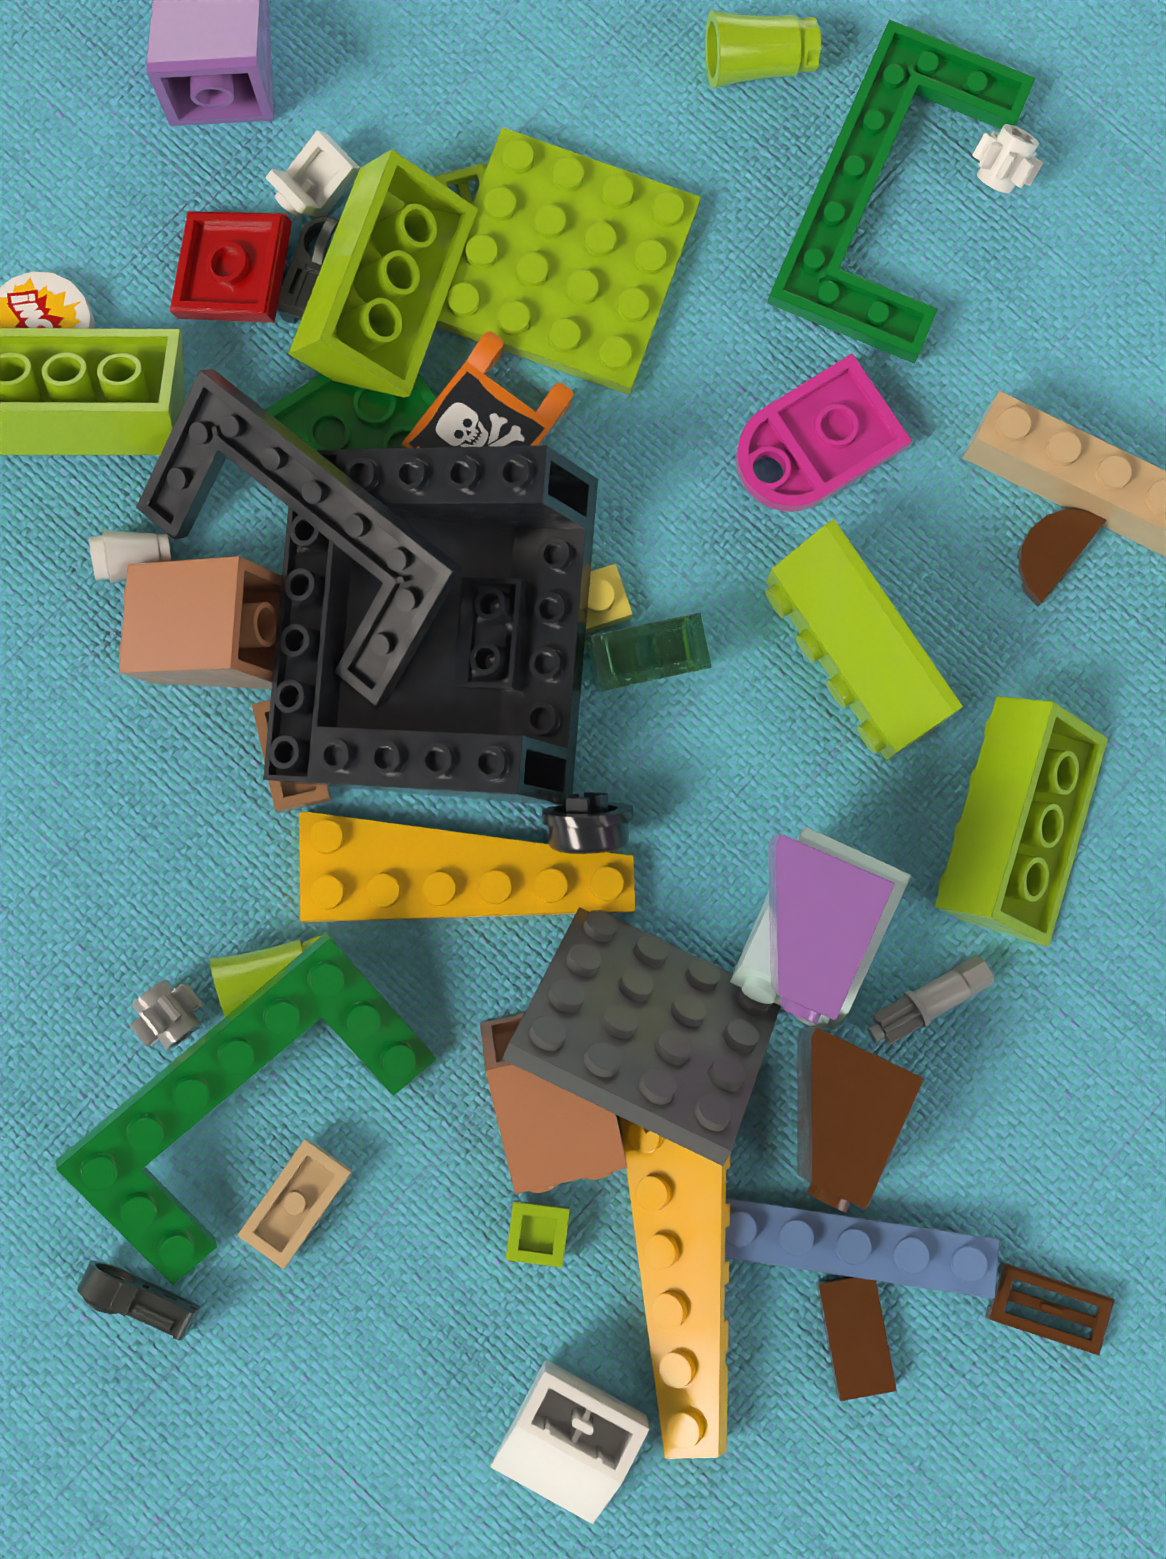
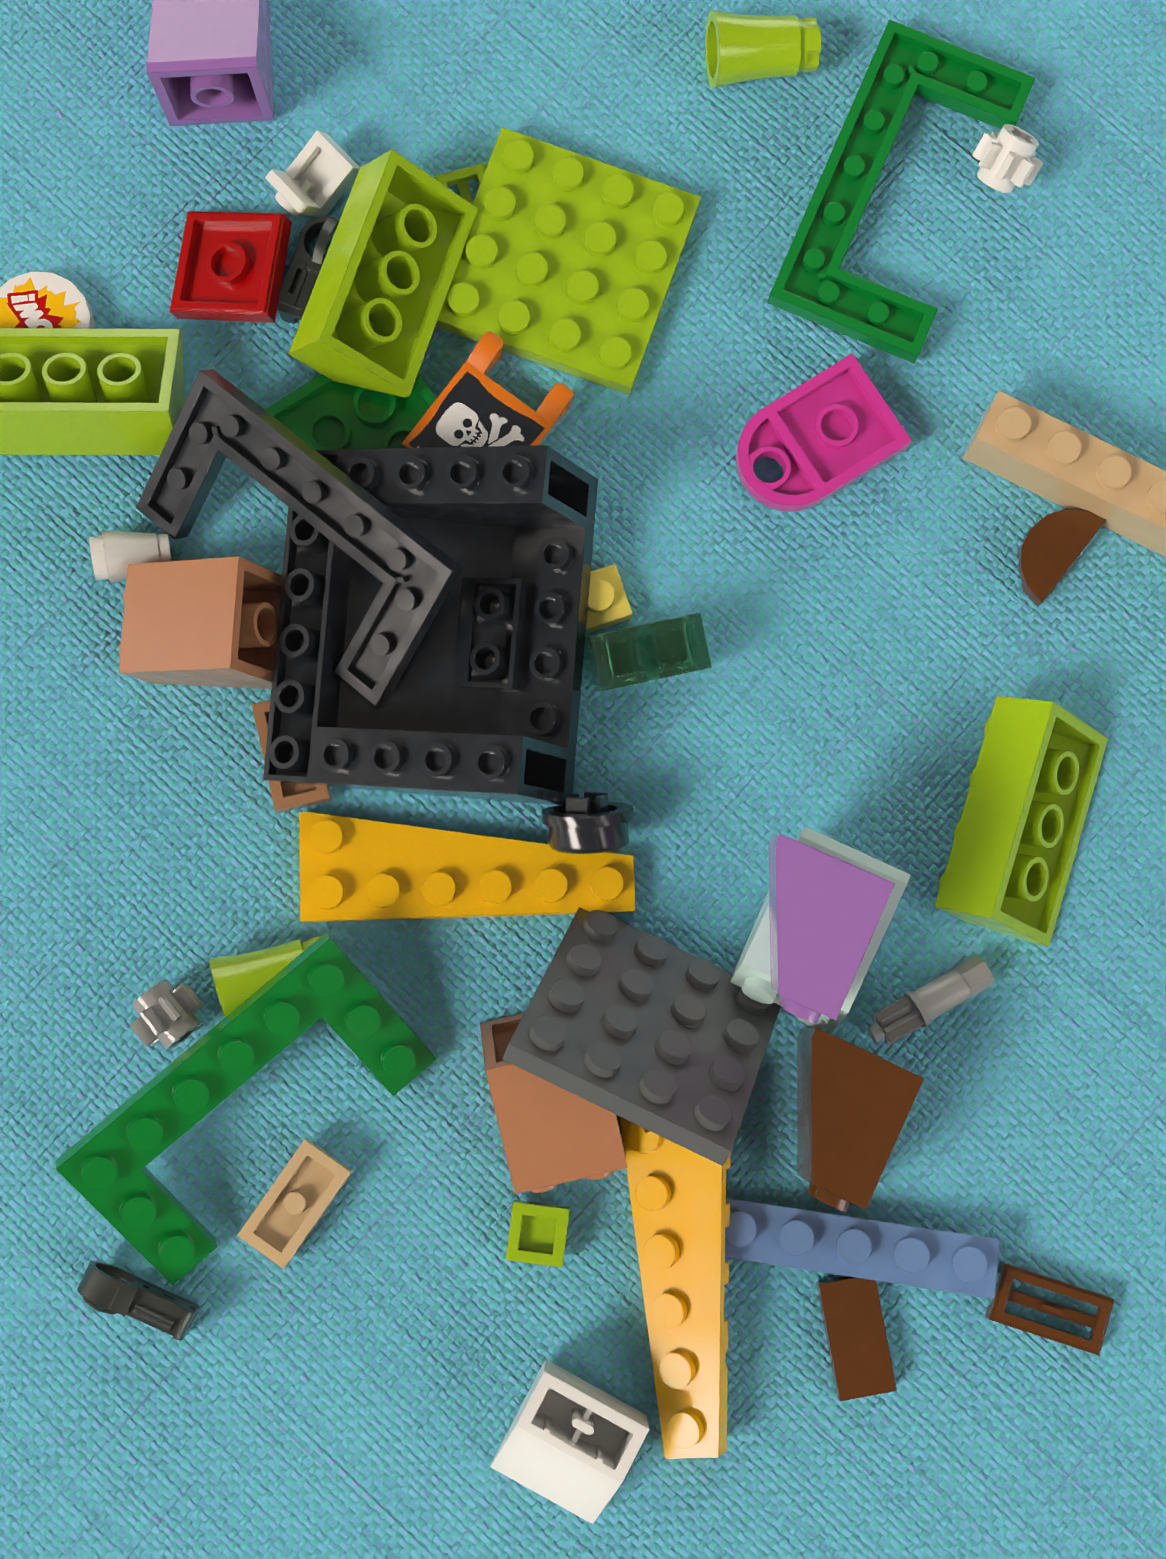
(860, 642): lime slope -> none

